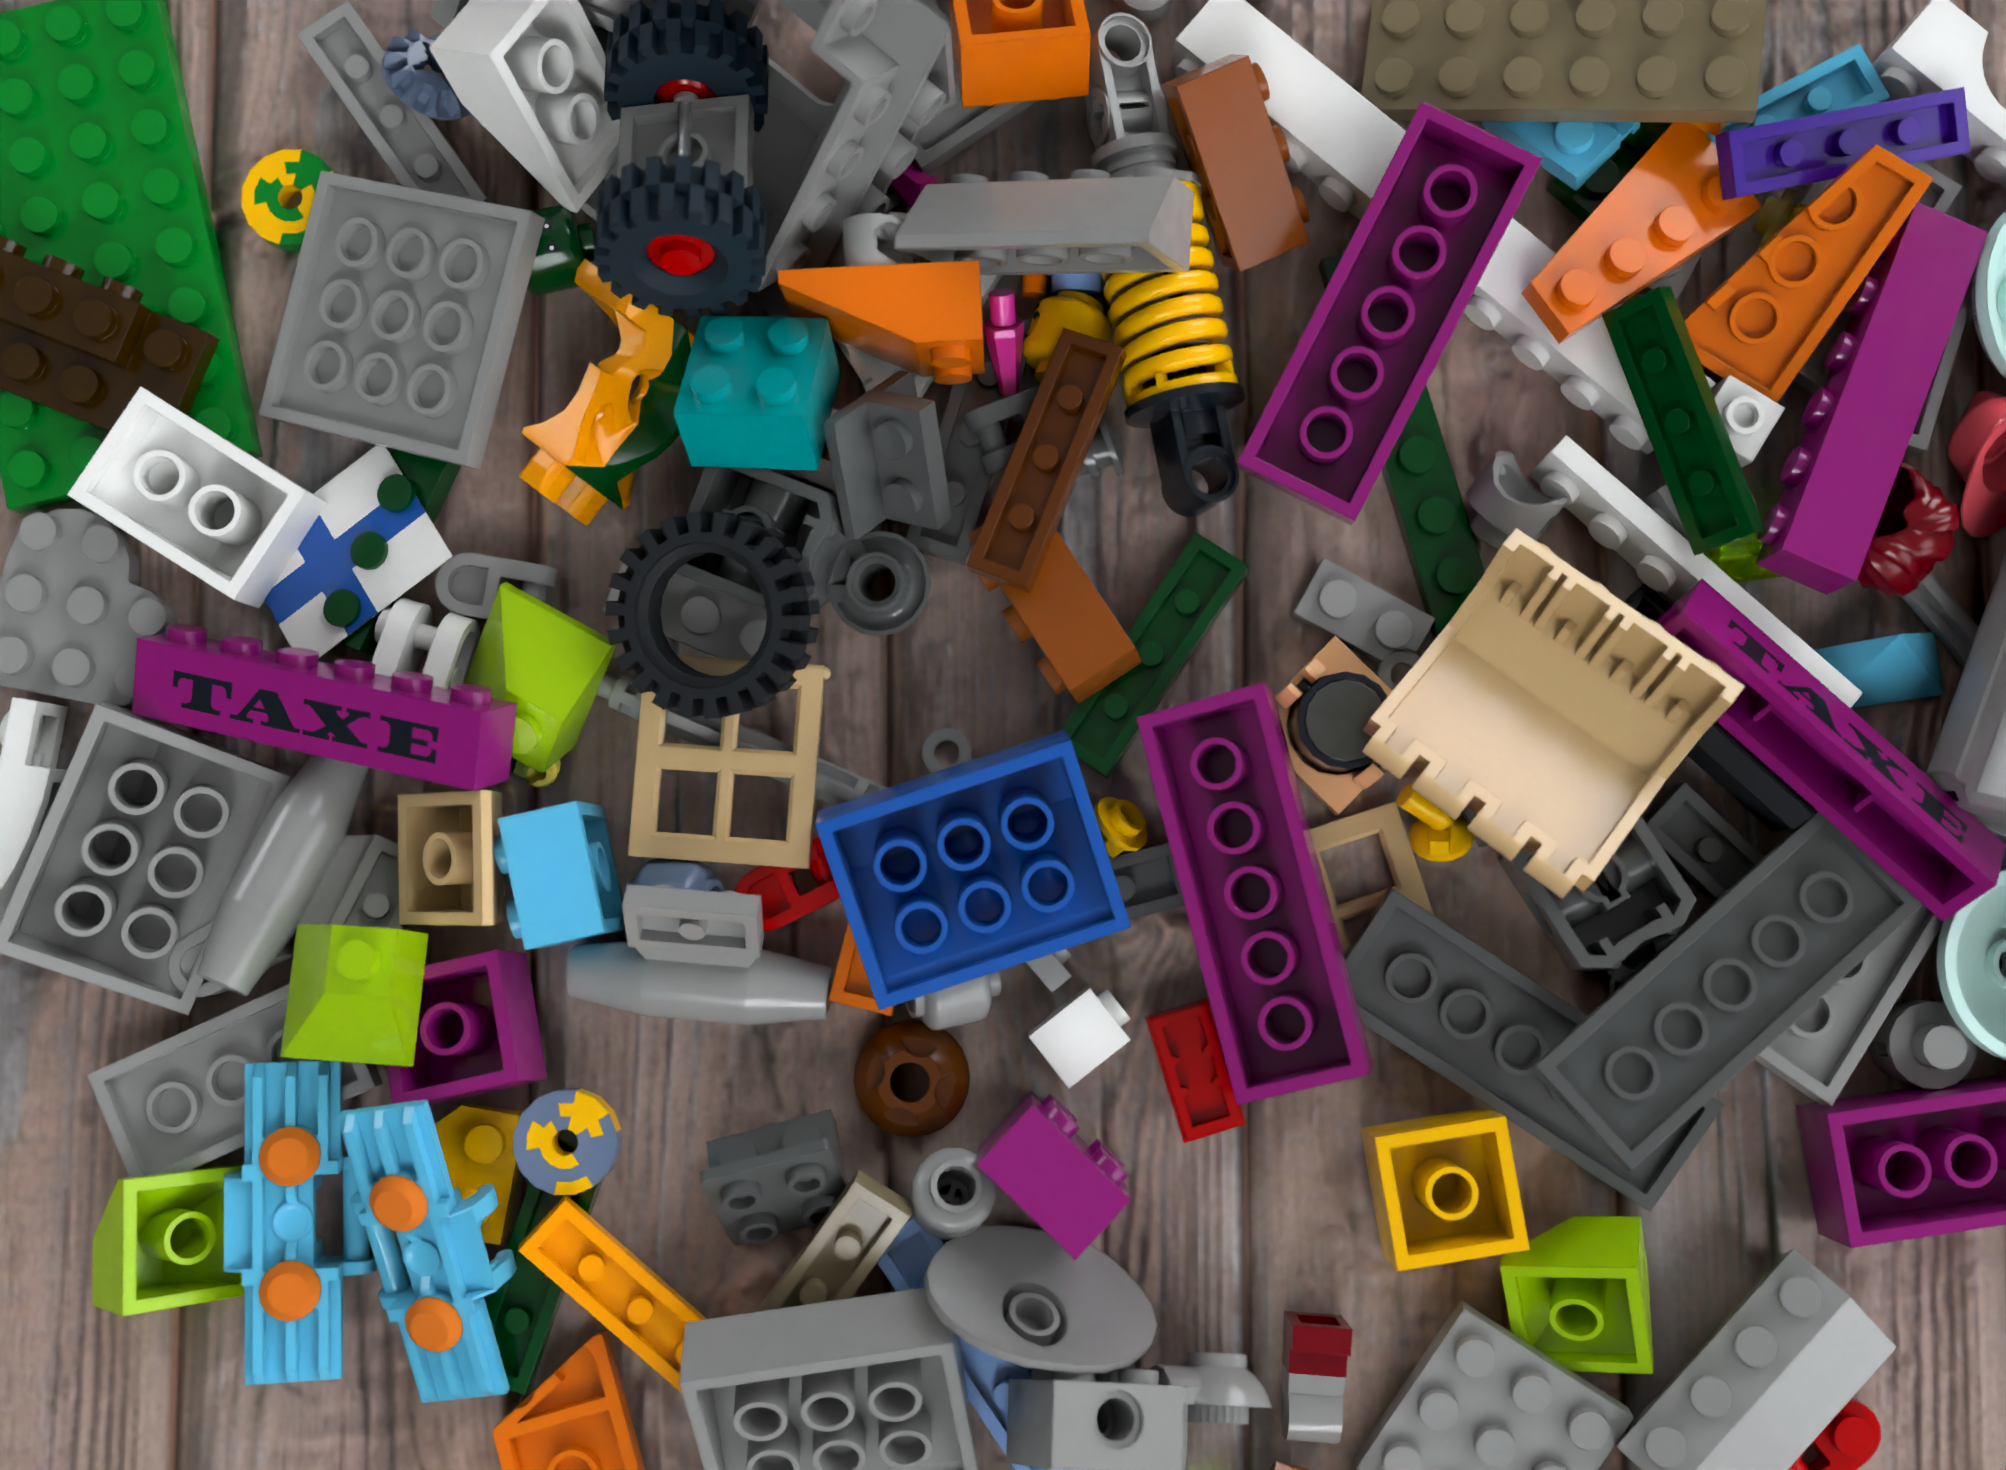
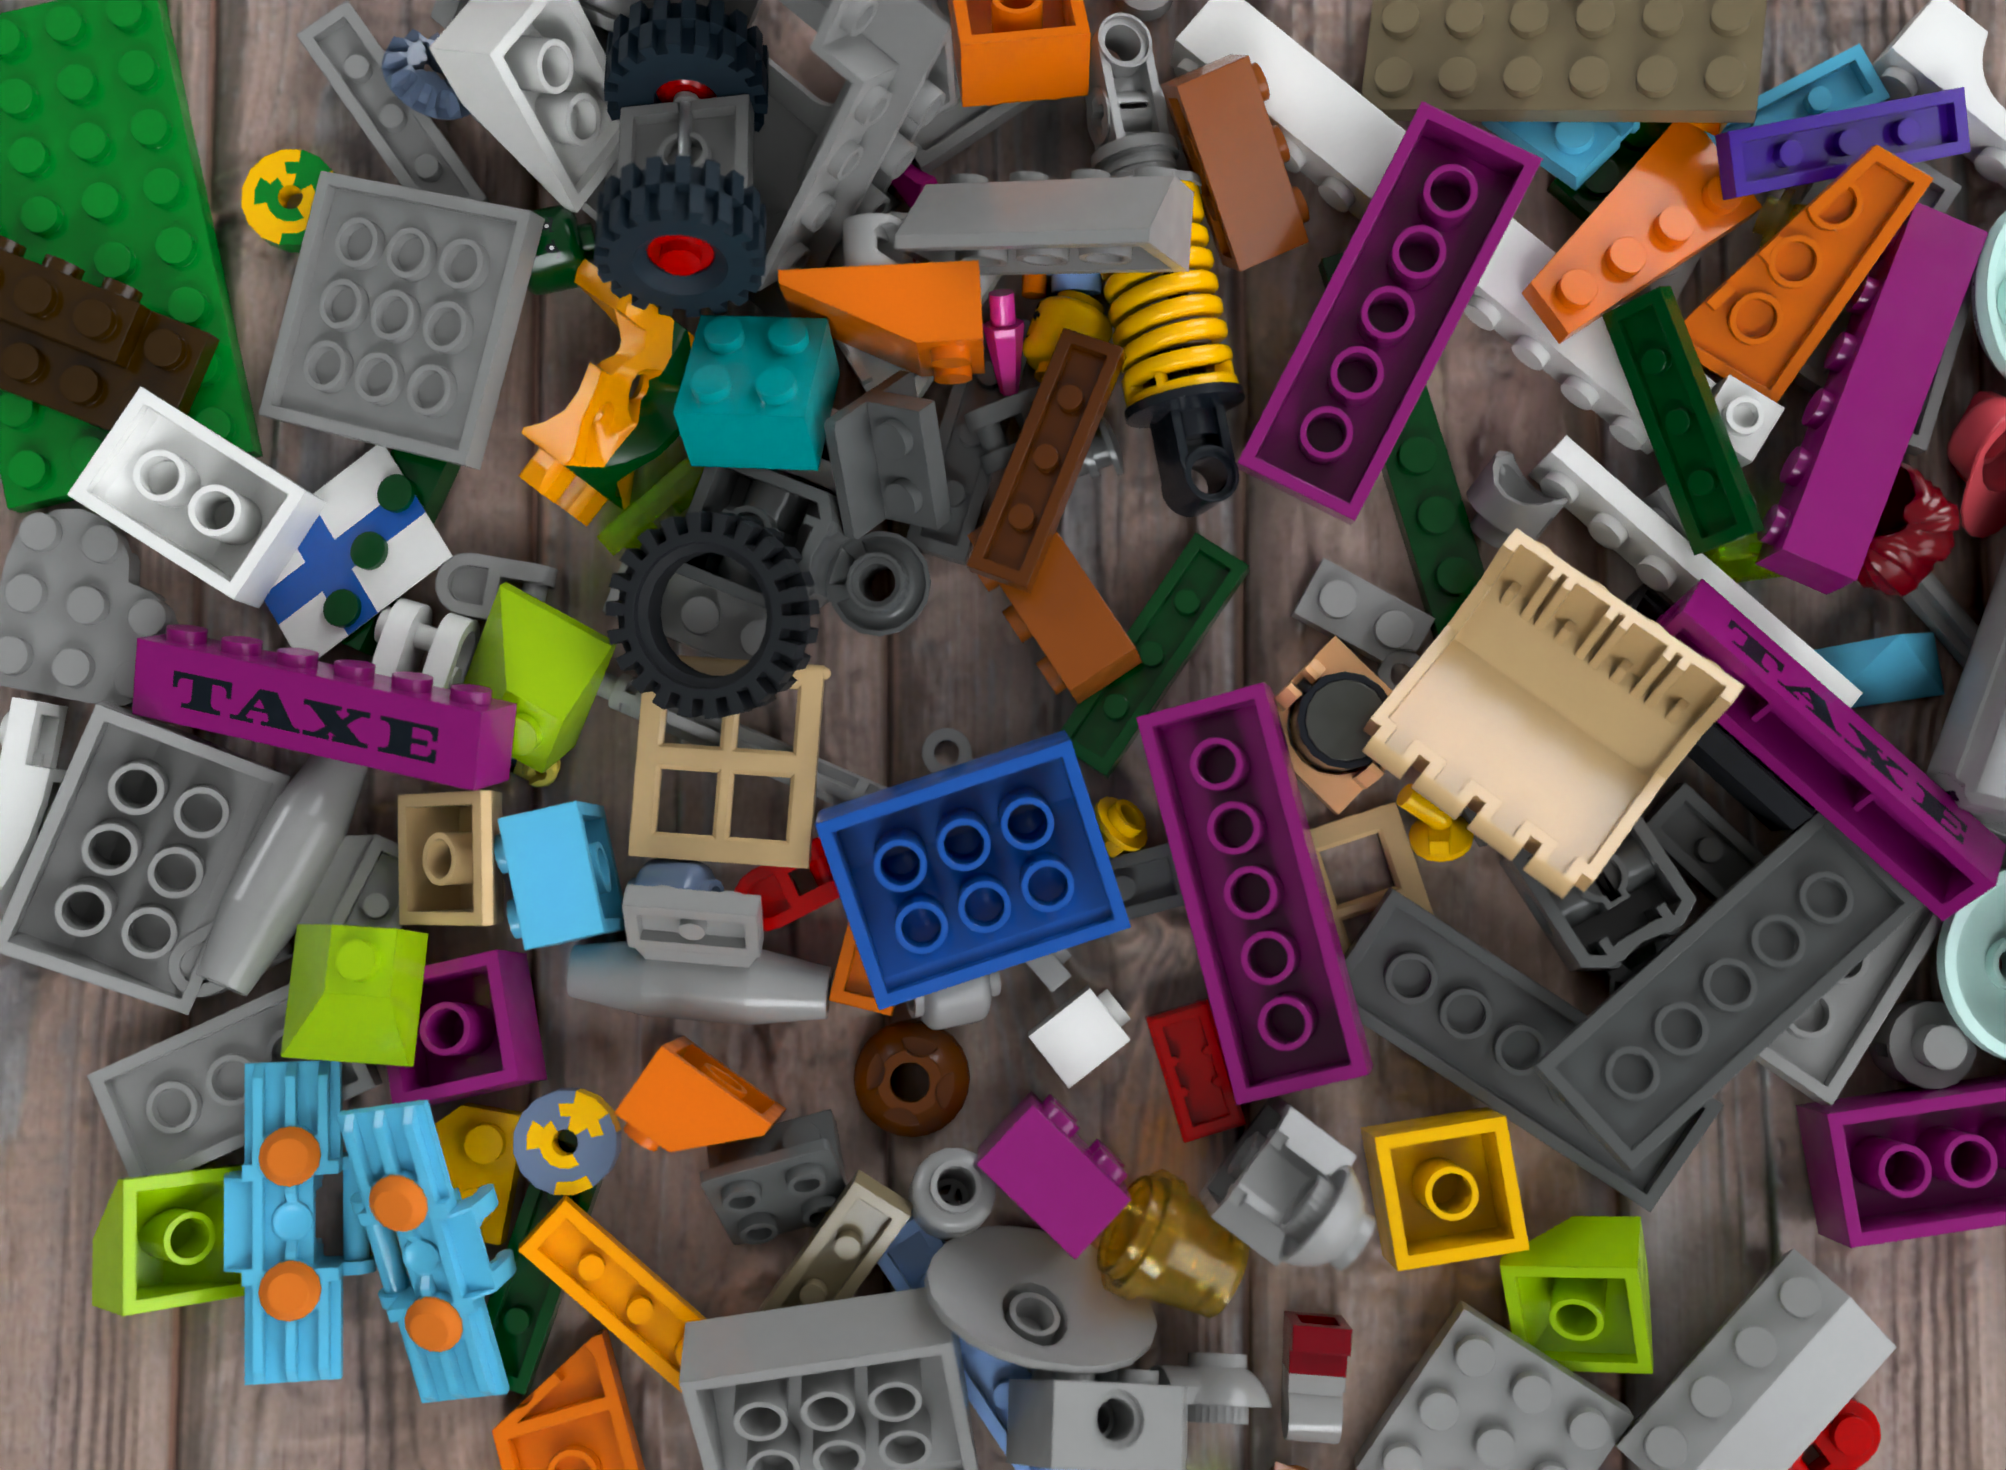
(673, 489): none -> clear neon green plate
(693, 1102): none -> orange slope
(1170, 1249): none -> clear yellow piece
(1290, 1192): none -> light grey brick

